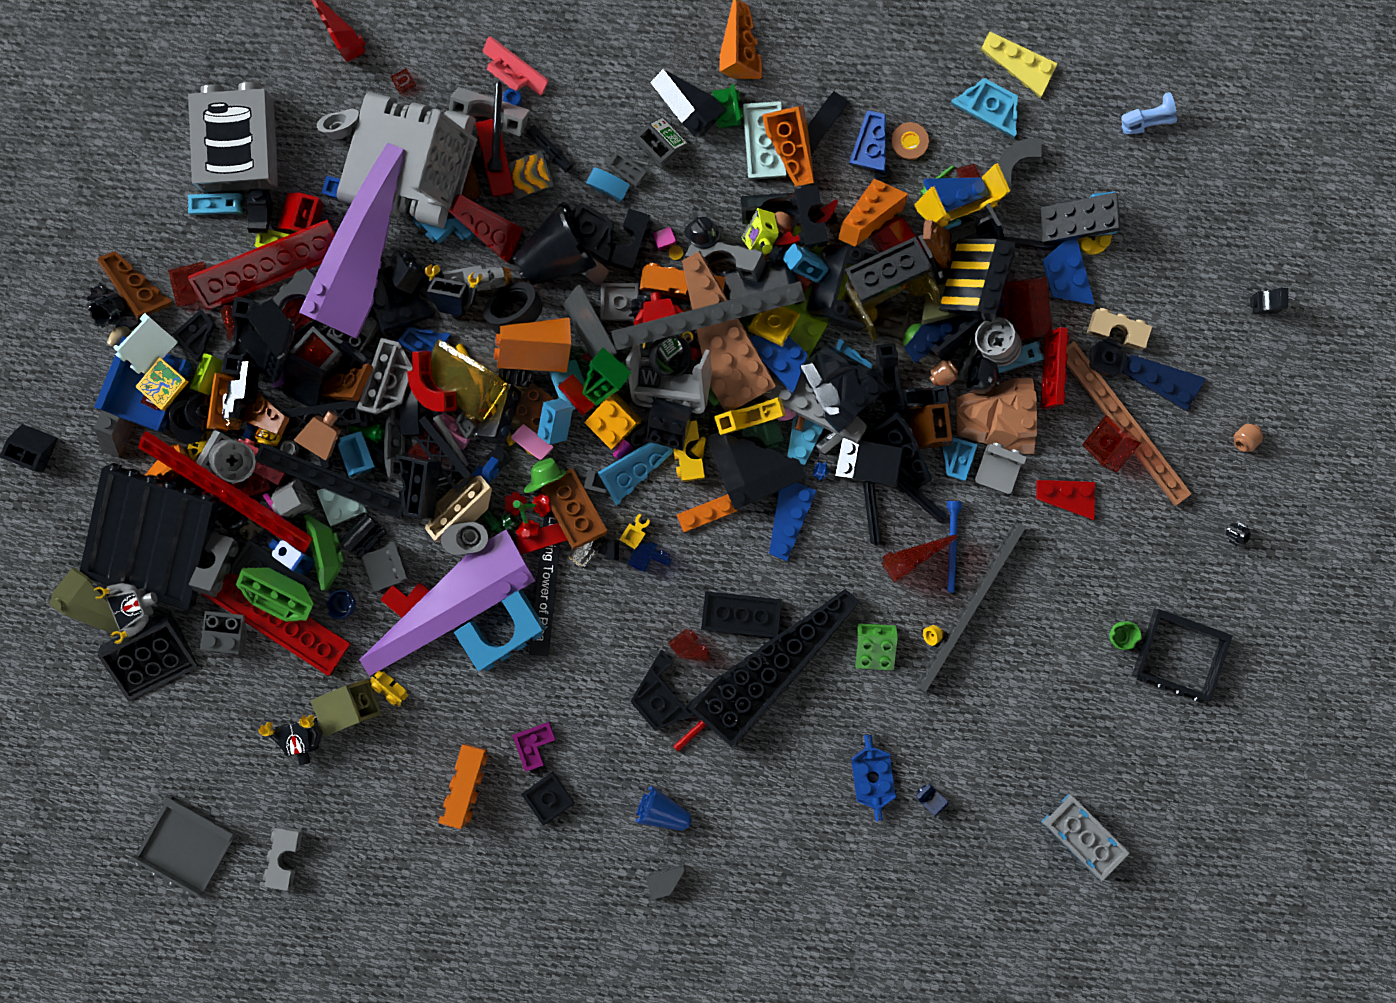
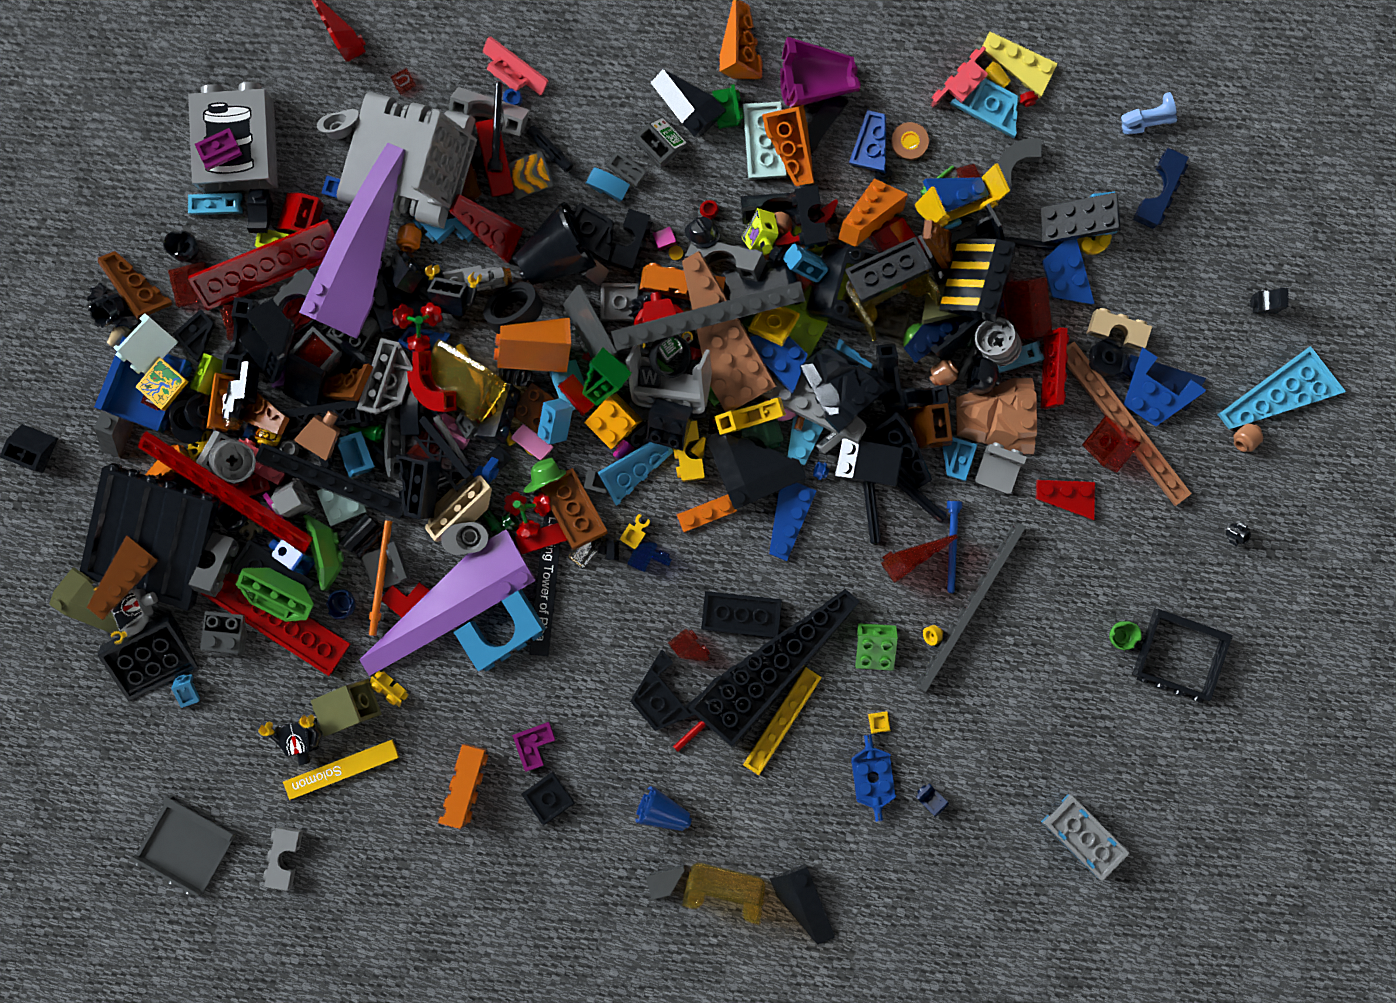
(123, 574): none -> dark orange wing
(181, 246): none -> black hair
(185, 690): none -> dark azure bracket
(218, 149): none -> magenta plate
(341, 769): none -> yellow tile
(375, 615): none -> orange bar
(409, 237): none -> orange head
(430, 314): none -> red plant
(709, 209): none -> red plate
(725, 885): none -> clear yellow windscreen
(782, 721): none -> yellow tile
(801, 899): none -> black wedge
(815, 73): none -> magenta cone
(879, 722): none -> yellow tile
(966, 80): none -> coral bracket
(997, 74): none -> yellow cone
(1028, 98): none -> red plate
(1151, 398): none -> blue wing
(1170, 168): none -> dark blue arch
(1293, 385): none -> medium azure wing

